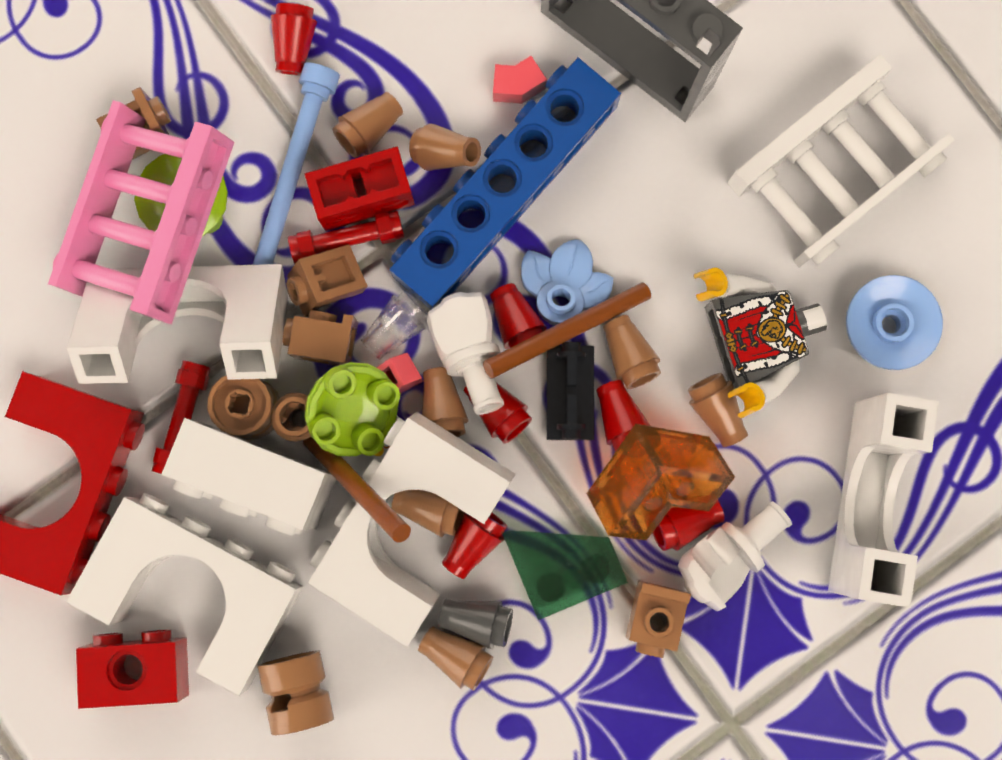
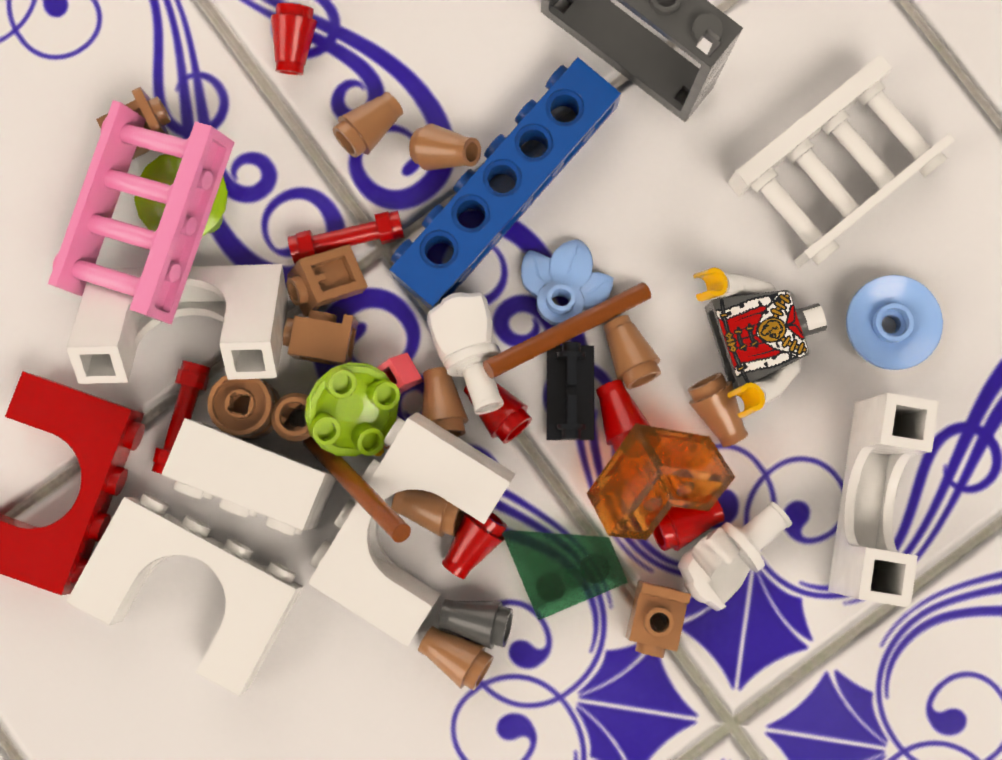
(104, 679): red brick -> none
(295, 693): medium nougat wheel -> none
(317, 85): light blue piece -> none
(359, 188): red brick -> none
(396, 324): clear cone -> none
(514, 316): red cone -> none
(518, 82): coral piece -> none

